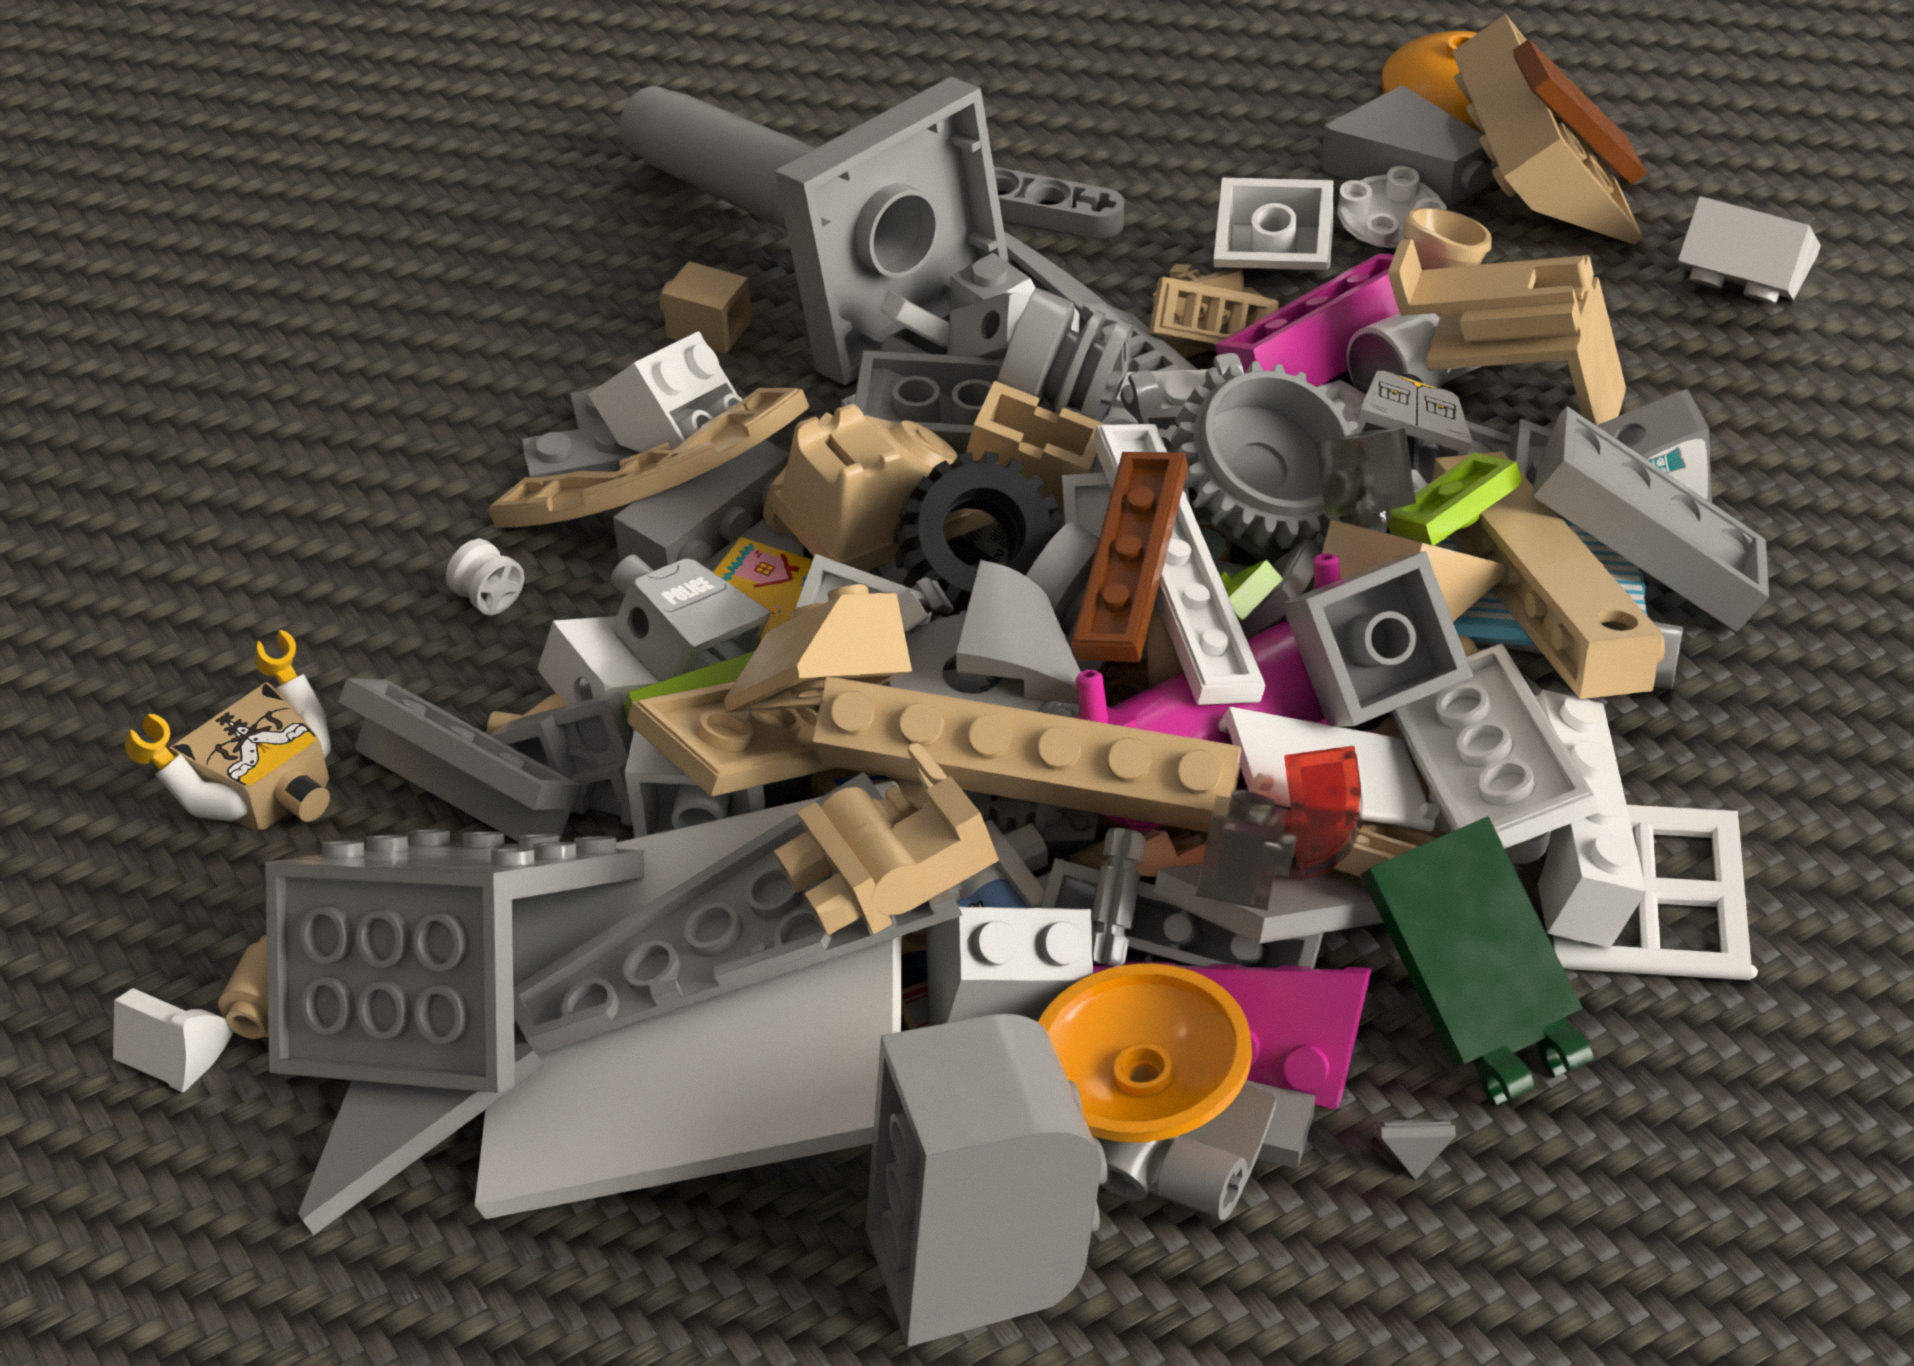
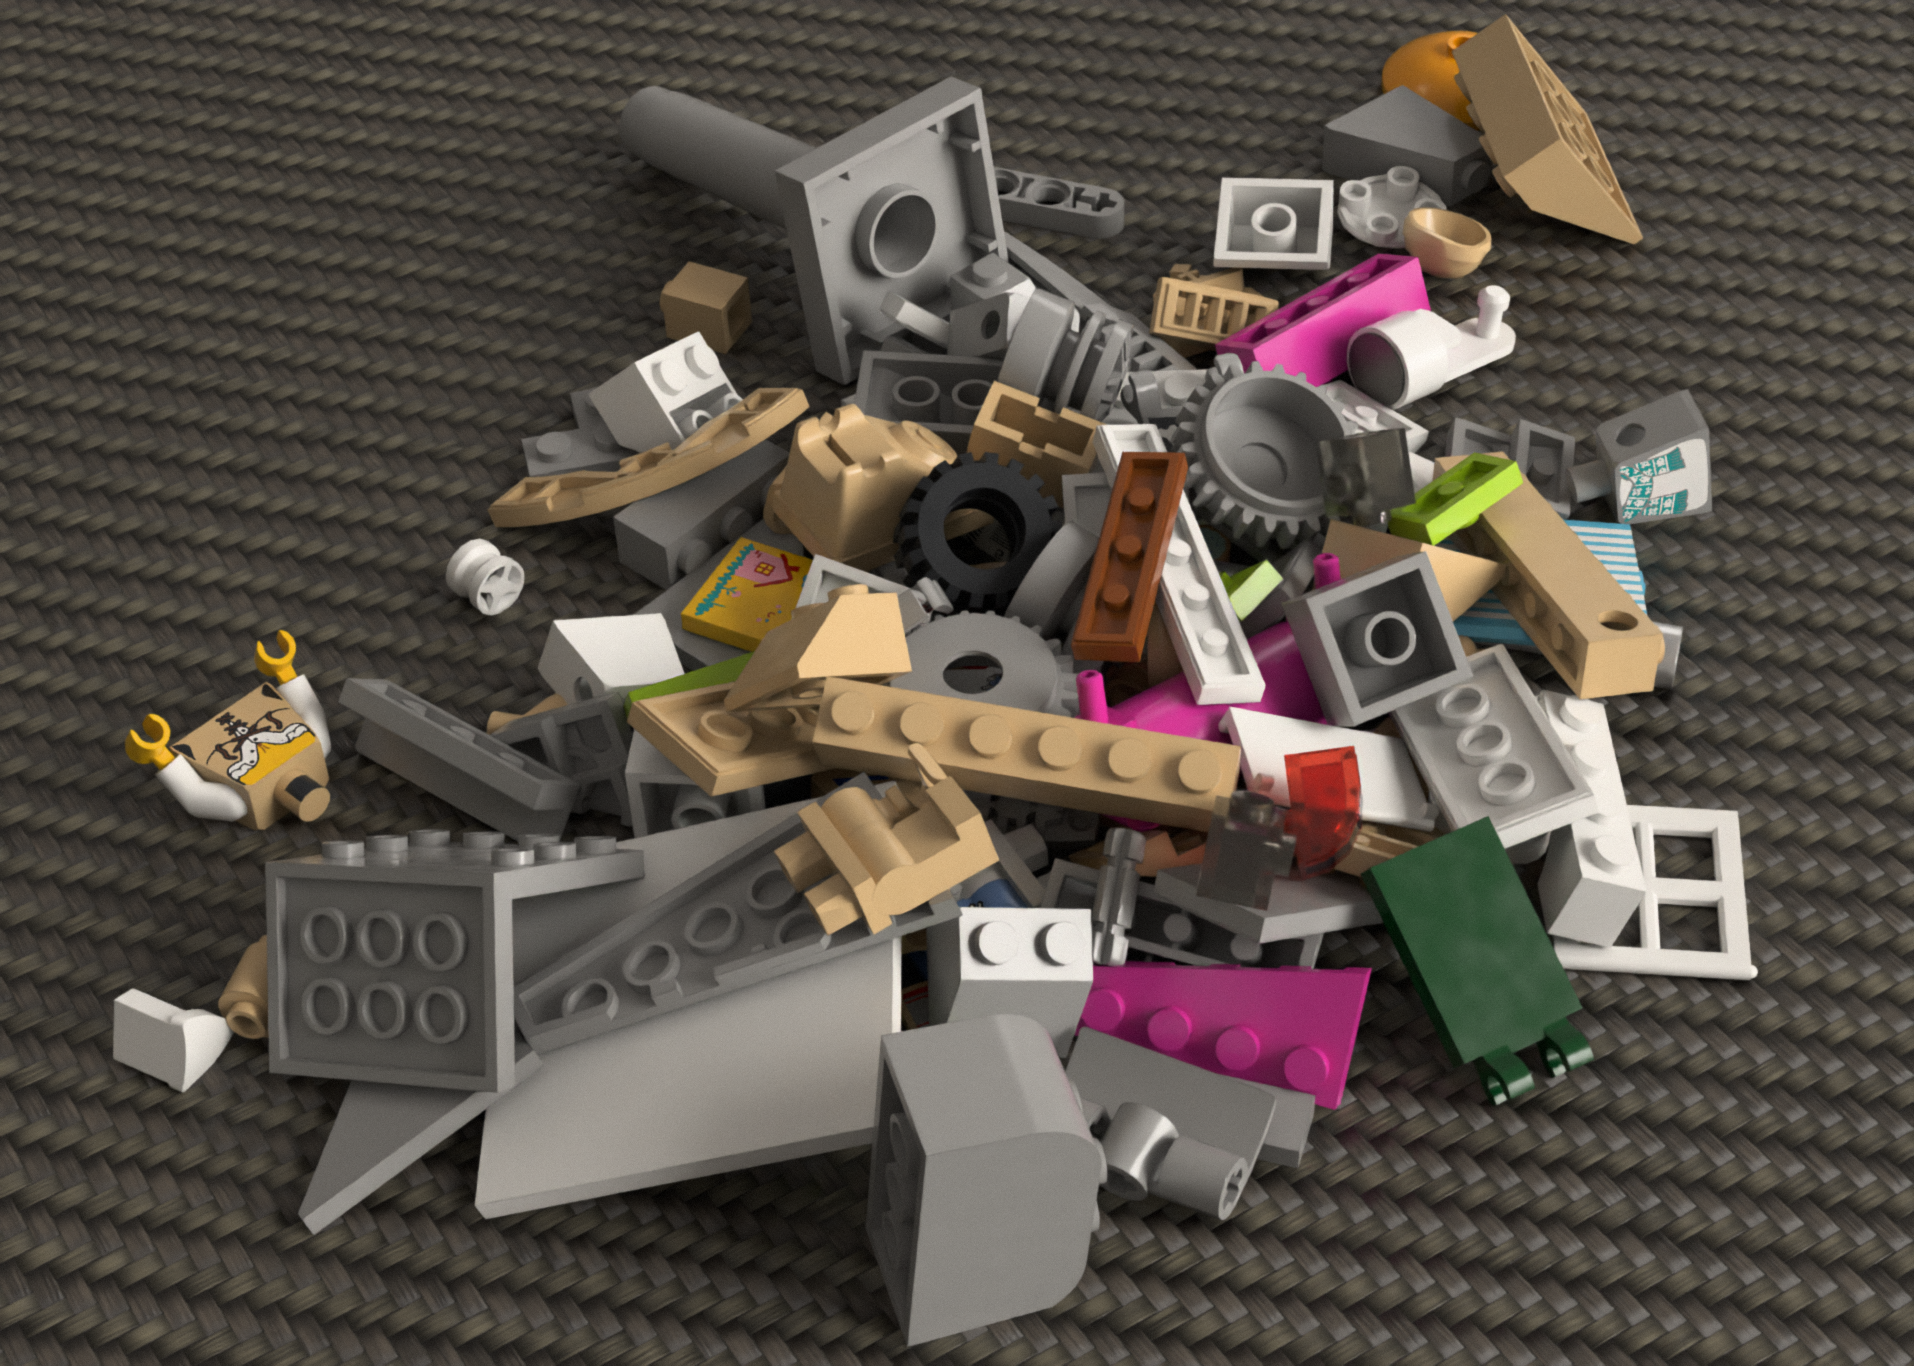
(683, 616): light grey torso -> none
(1016, 635): light grey slope -> none
(1150, 1049): light orange dish -> none
(1414, 1141): light grey slope -> none
(1429, 415): light grey torso -> none
(1515, 317): tan piece -> none
(1578, 111): dark orange tile -> none
(1653, 520): light grey slope -> none
(1748, 249): white slope -> none

